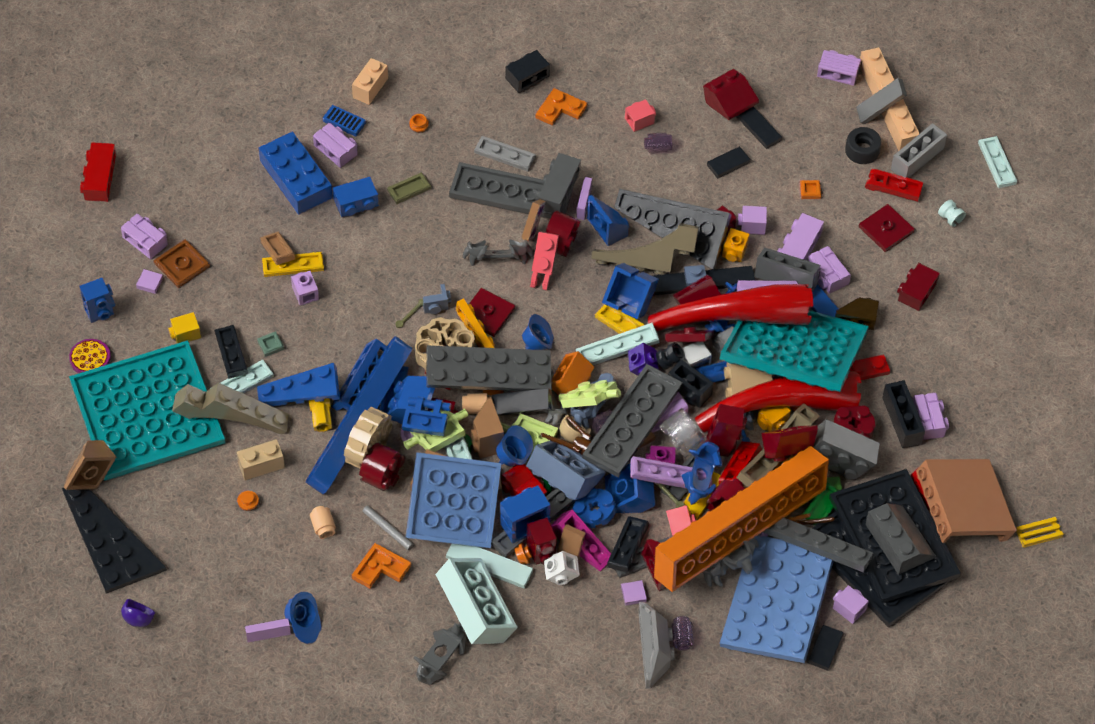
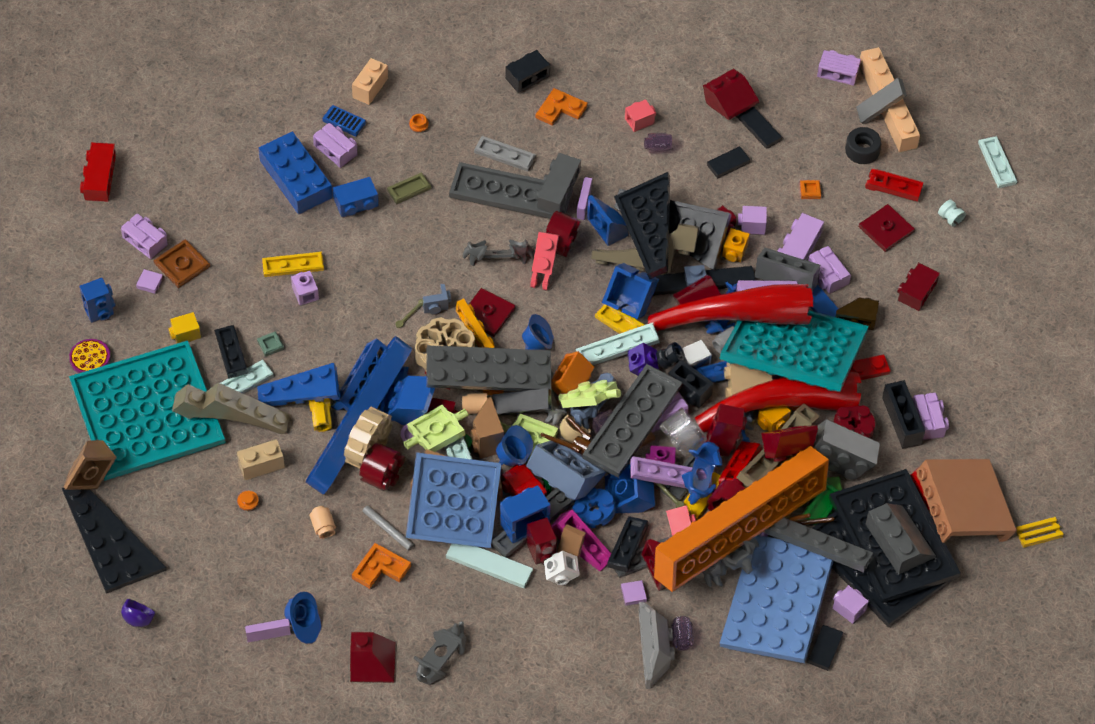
(277, 248): medium nougat tile -> none
(371, 658): none -> dark red slope
(425, 421): blue plate -> none
(476, 601): light aqua brick -> none
(523, 554): orange plate -> none
(533, 220): medium nougat tile -> none
(647, 219): none -> black wing
(689, 334): dark red plate -> none
(919, 151): light grey brick -> none

